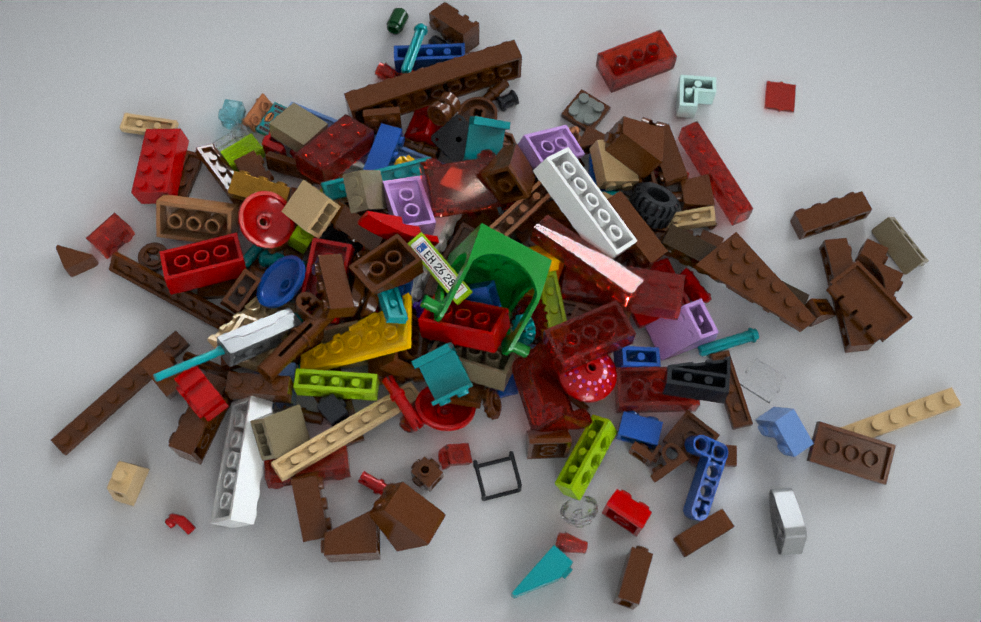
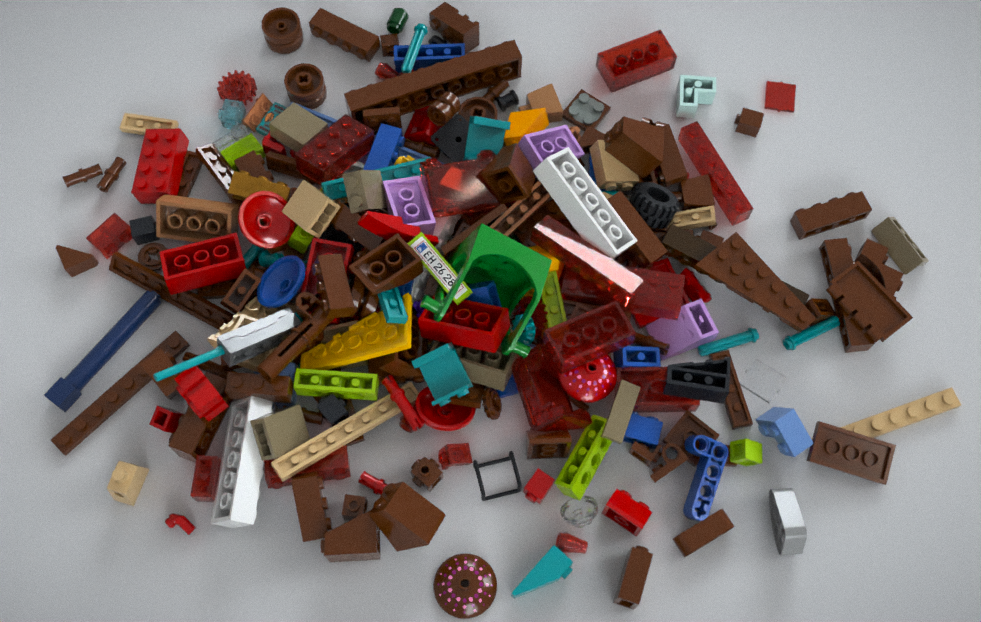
(67, 390): none -> dark blue brick
(82, 175): none -> reddish brown pin
(111, 174): none -> reddish brown pin
(143, 230): none -> black brick
(165, 419): none -> red brick
(205, 478): none -> clear red brick
(245, 84): none -> clear red gear
(282, 30): none -> reddish brown wheel
(305, 85): none -> reddish brown wheel
(344, 35): none -> reddish brown brick
(354, 506): none -> reddish brown brick
(388, 42): none -> reddish brown bracket
(467, 601): none -> reddish brown dish
(486, 220): none -> reddish brown tile
(525, 123): none -> light orange slope
(538, 486): none -> red brick
(544, 98): none -> medium nougat torso
(620, 412): none -> dark tan tile
(649, 341): none -> reddish brown pin
(746, 452): none -> lime brick
(748, 122): none -> reddish brown brick
(791, 342): none -> teal axle

